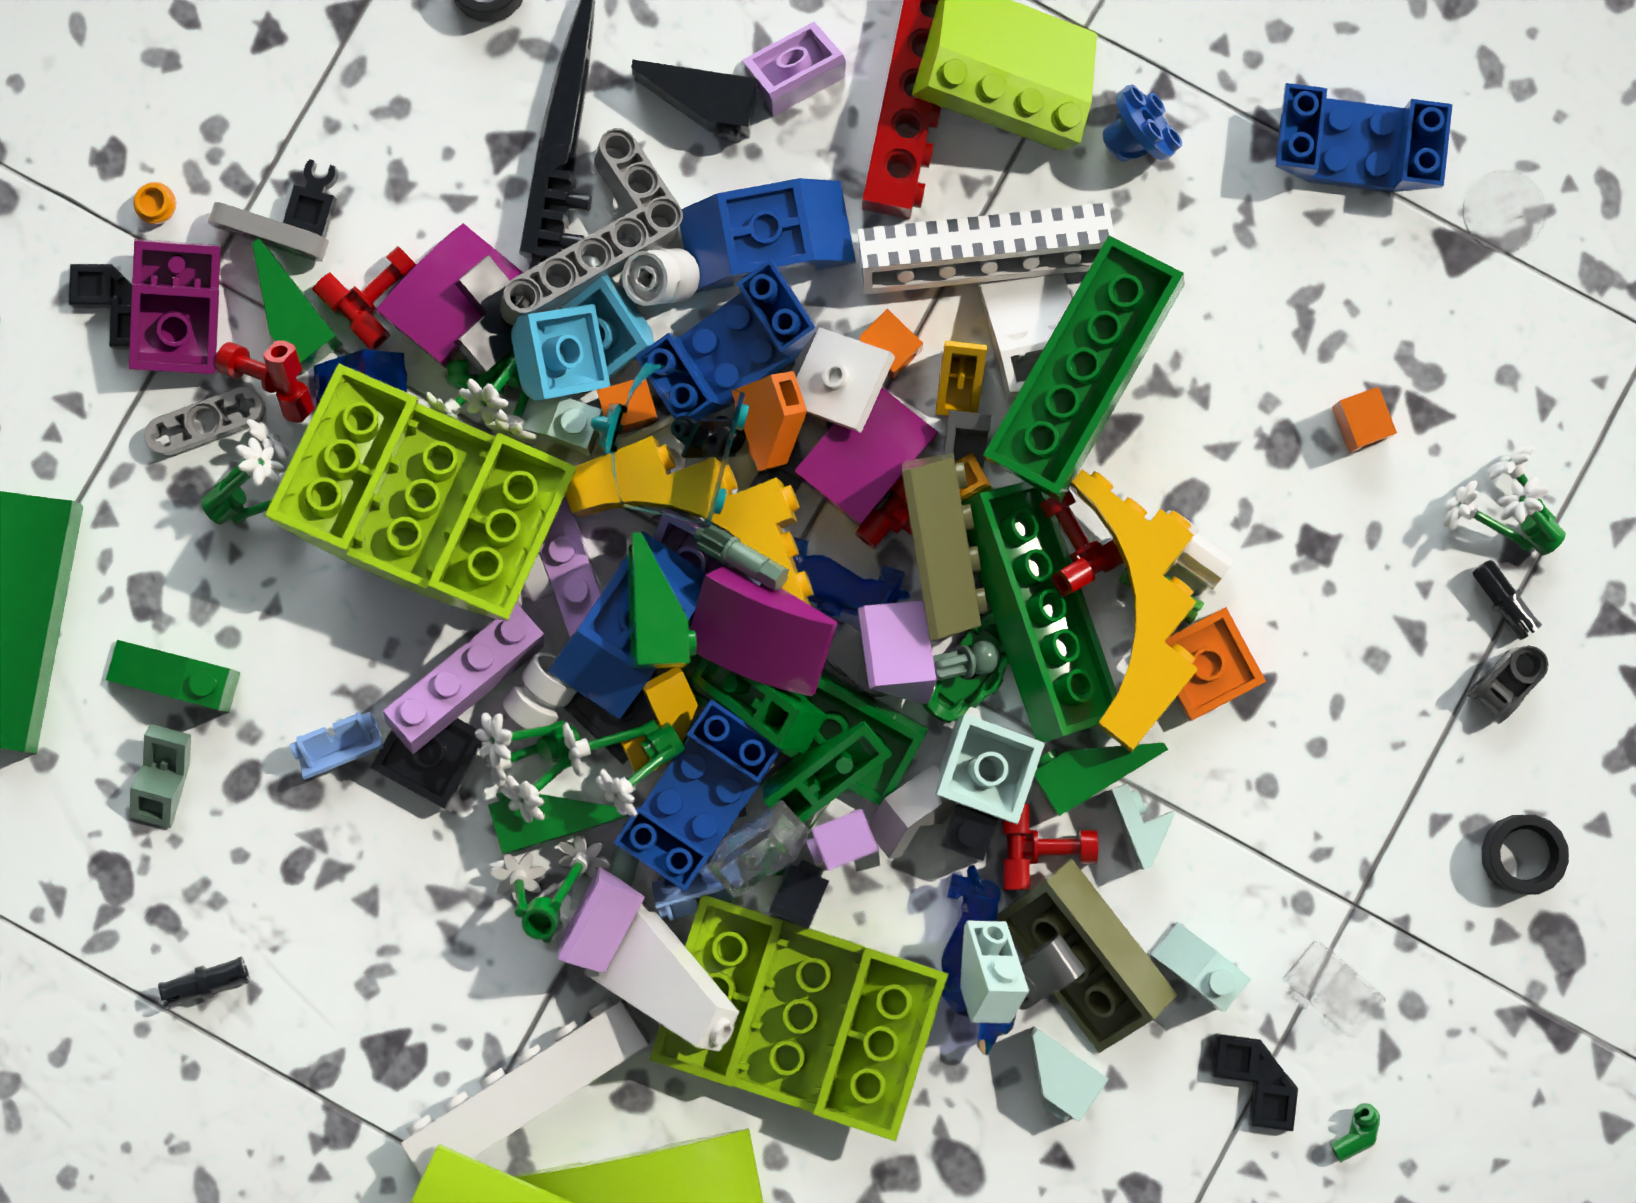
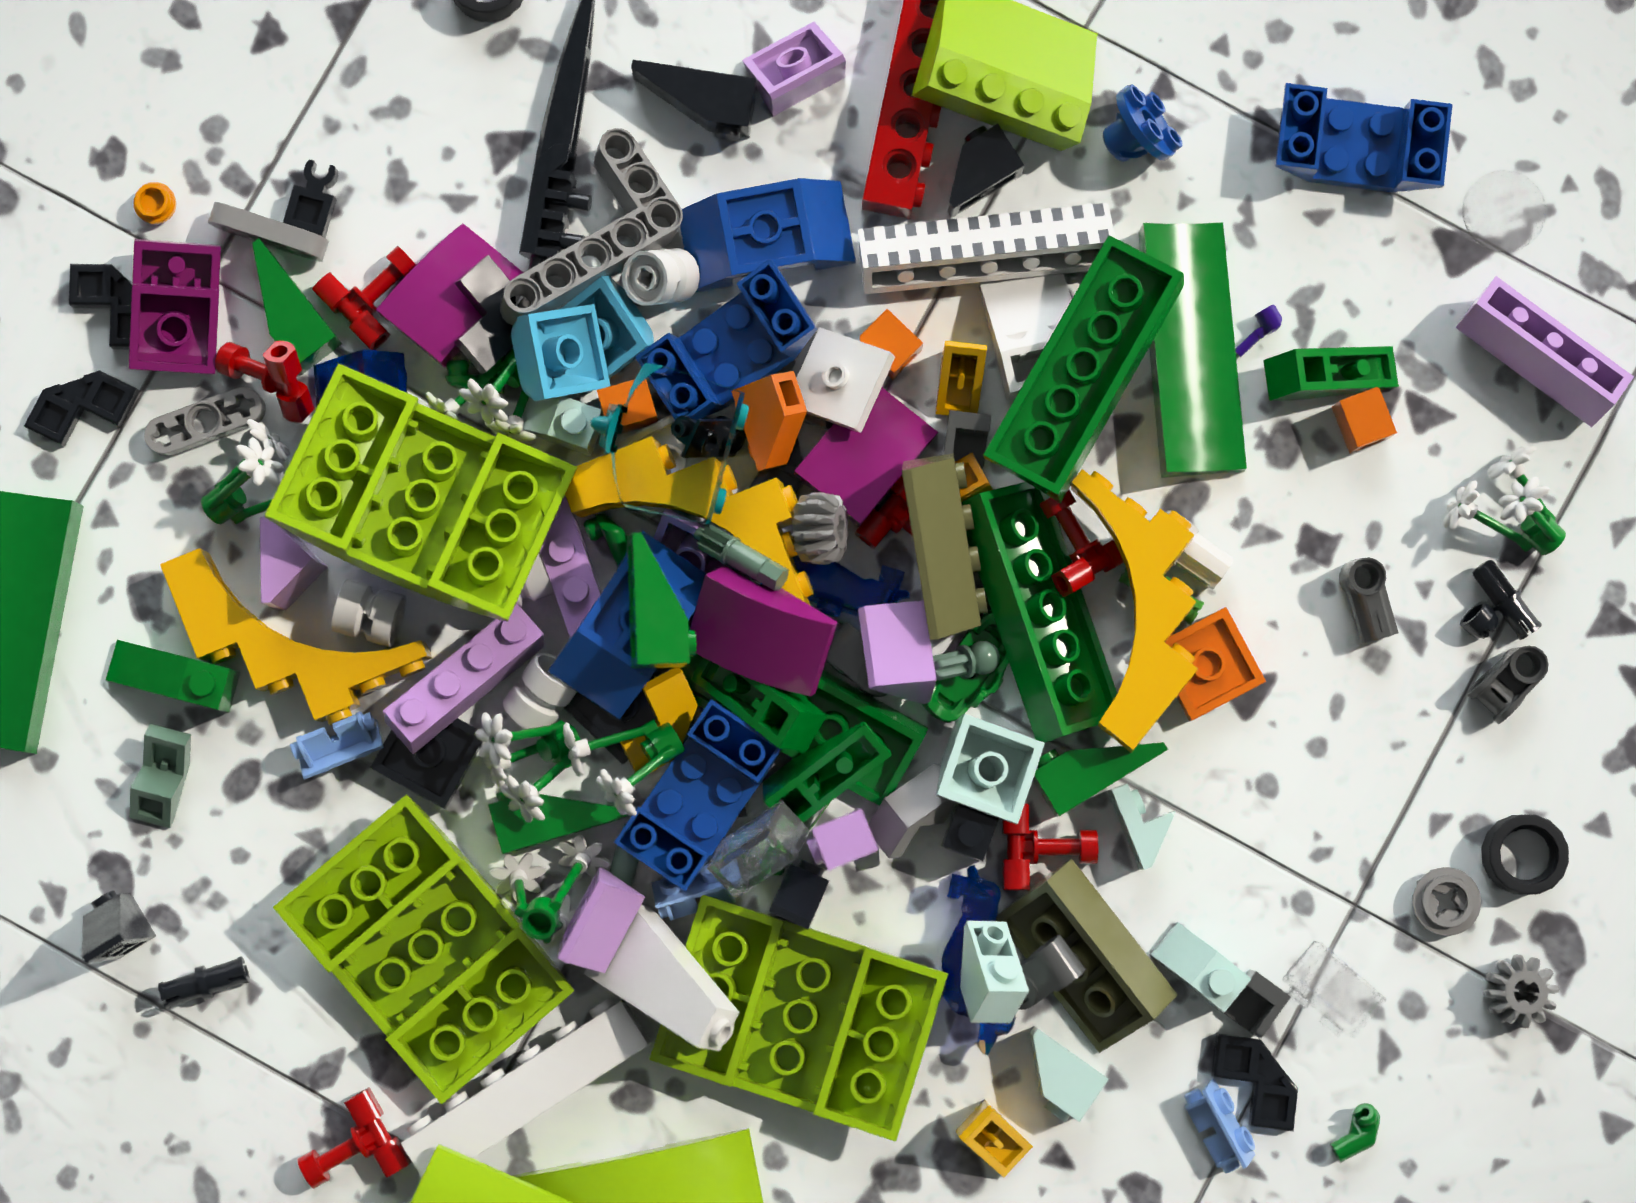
(62, 405): none -> black tile
(113, 928): none -> slope
(285, 566): none -> lavender slope
(328, 678): none -> yellow arch
(368, 1137): none -> red bar
(369, 613): none -> white wheel
(425, 947): none -> lime slope
(612, 532): none -> green arm
(820, 528): none -> light grey gear
(983, 167): none -> black slope
(993, 1138): none -> yellow slope
(1196, 356): none -> green arch
(1216, 1111): none -> light blue hinge
(1257, 1004): none -> dark grey panel
(1269, 322): none -> dark purple hand
(1329, 372): none -> green slope
(1369, 605): none -> dark grey piece
(1465, 897): none -> light grey gear
(1480, 620): none -> black hinge
(1537, 993): none -> light grey gear
(1544, 352): none -> lavender brick

